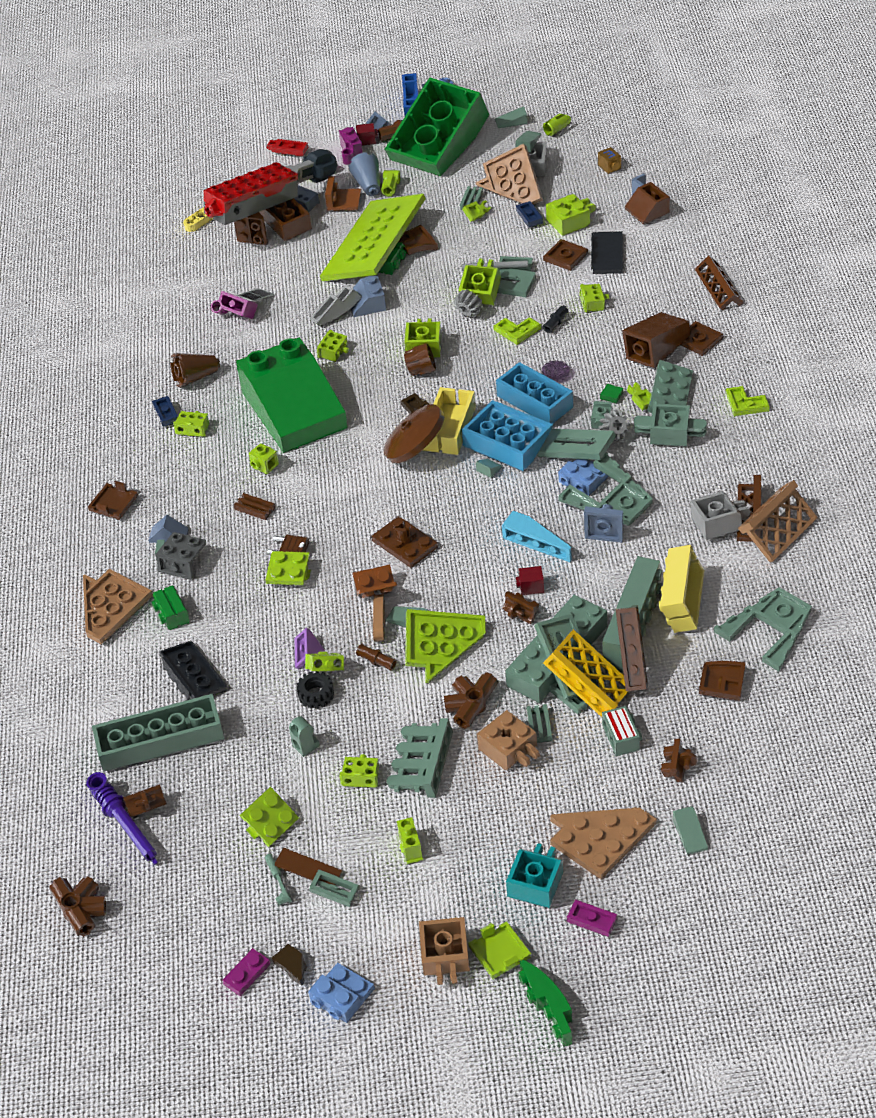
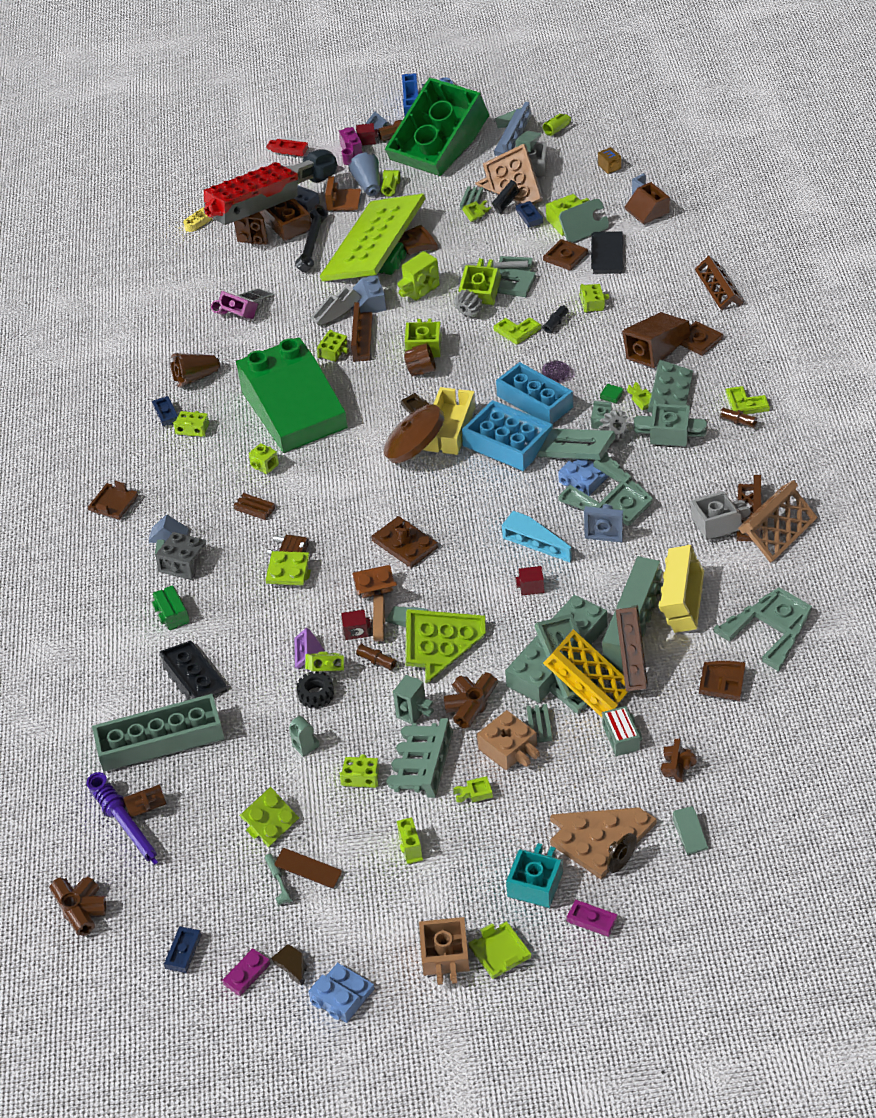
(110, 603): medium nougat wing -> none
(182, 949): none -> dark blue plate
(305, 262): none -> black piece
(332, 888): sand green tile -> none
(355, 624): none -> dark red brick
(361, 334): none -> reddish brown fence
(411, 700): none -> sand green brick
(419, 276): none -> lime hinge
(476, 789): none -> lime plate
(487, 467): sand green slope -> none
(505, 197): none -> black tile
(514, 129): none -> sand blue fence
(519, 607): reddish brown hips -> none
(547, 997): green slope -> none
(579, 220): none -> sand green piece
(621, 852): none -> dark brown dish
(738, 417): none -> reddish brown pin

